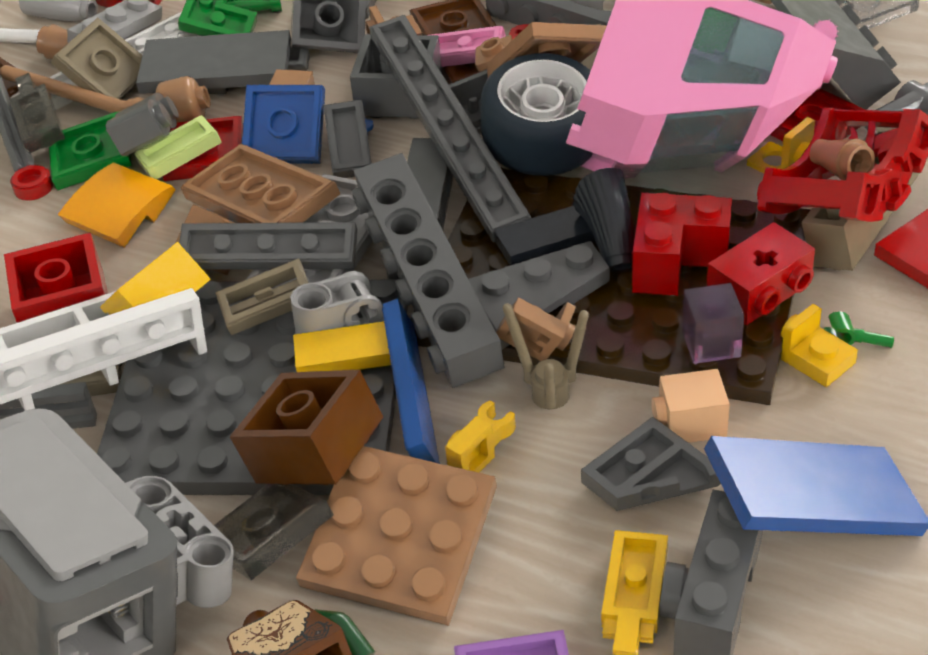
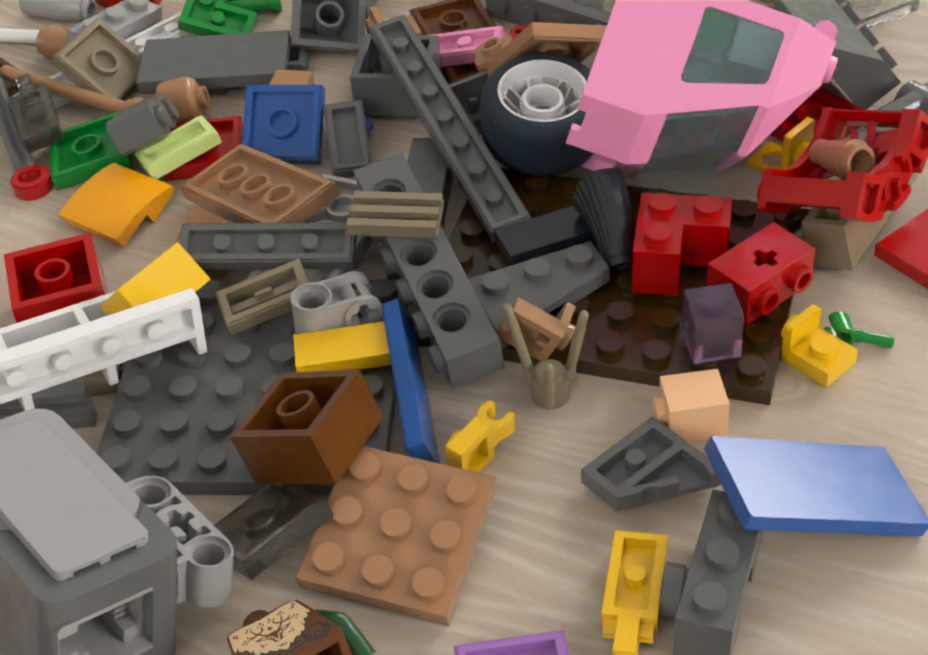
(397, 208): none -> dark tan tile

